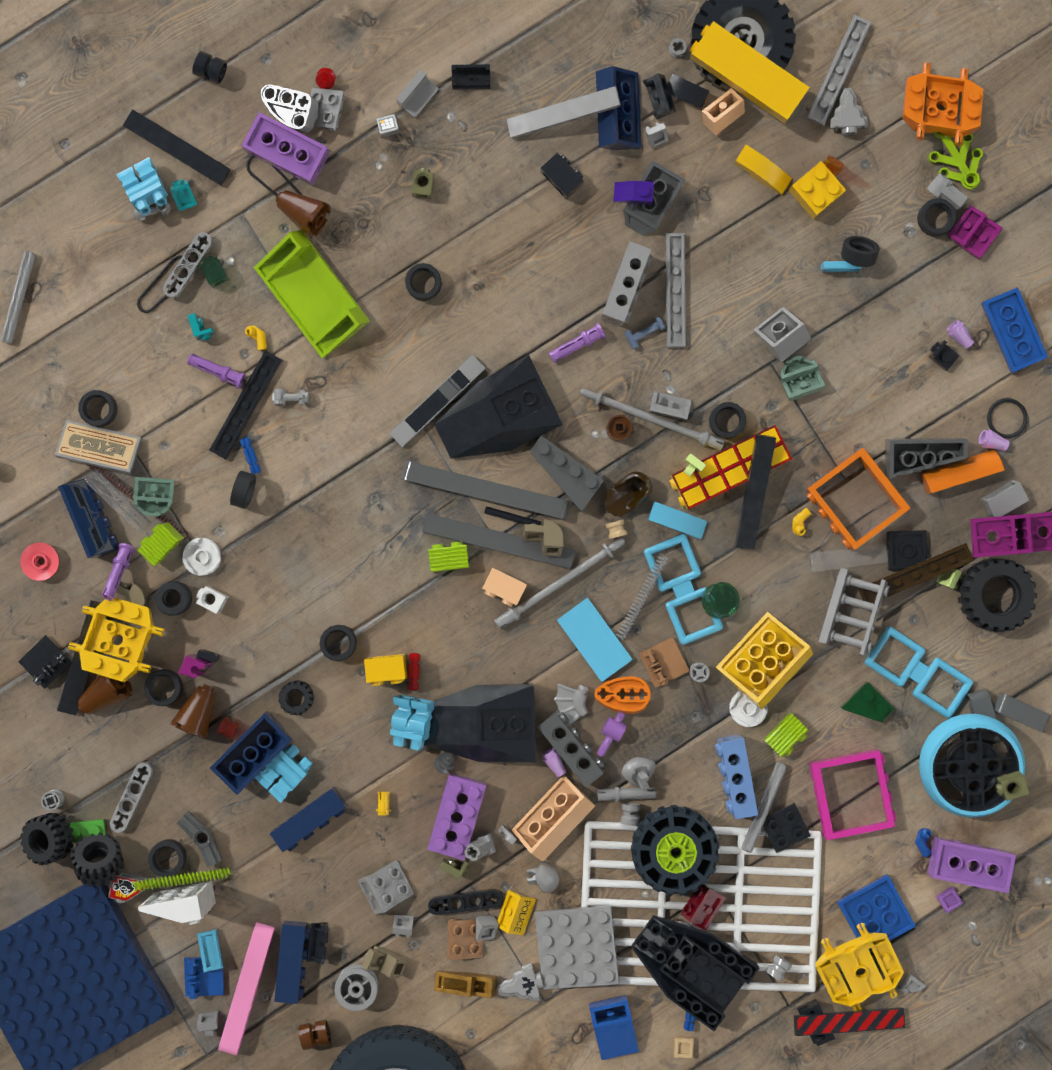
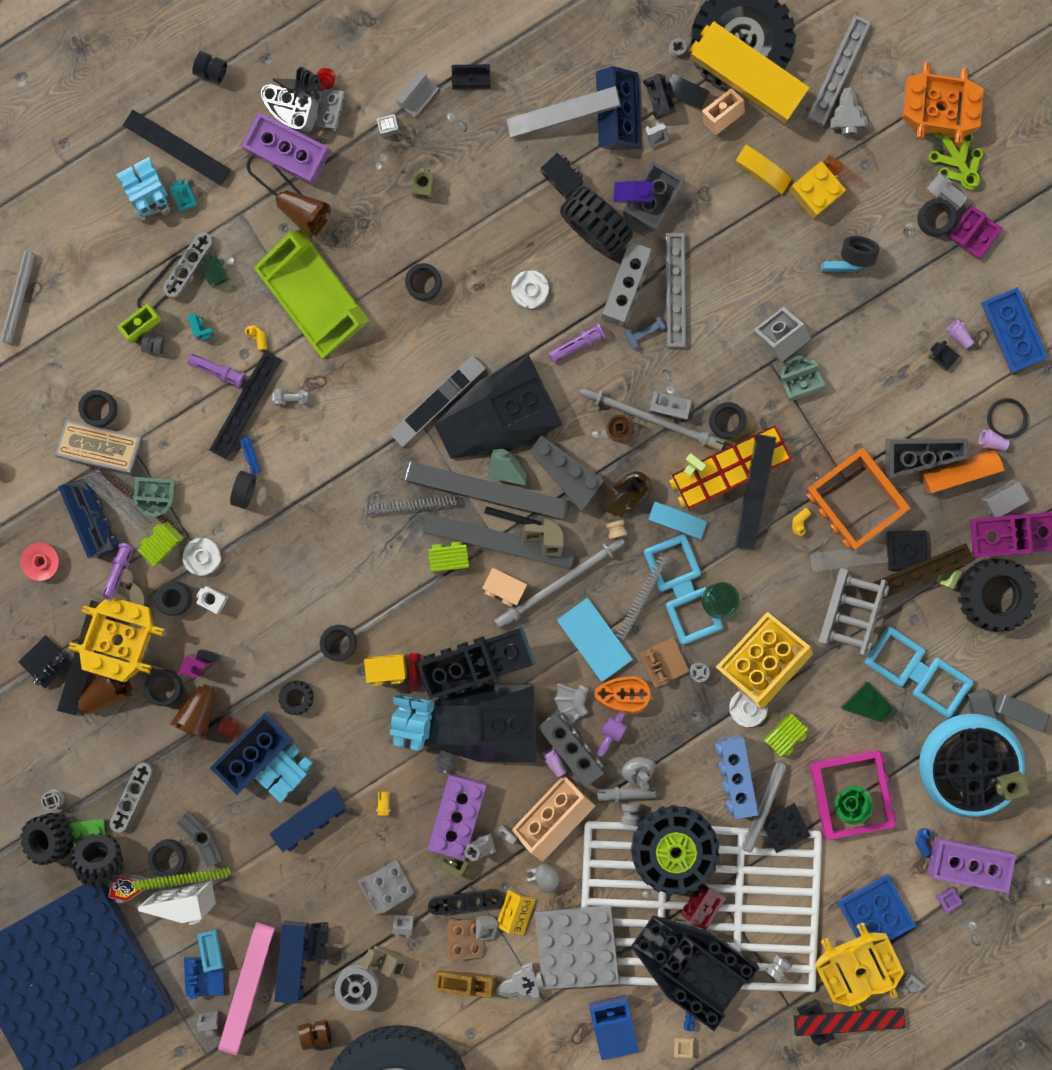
(139, 323): none -> lime brick
(152, 344): none -> dark grey wheel
(304, 81): none -> black hinge
(415, 505): none -> light grey piece
(475, 663): none -> black wedge
(506, 467): none -> sand green slope
(530, 289): none -> white tile
(596, 222): none -> black tyre
(854, 805): none -> green cone

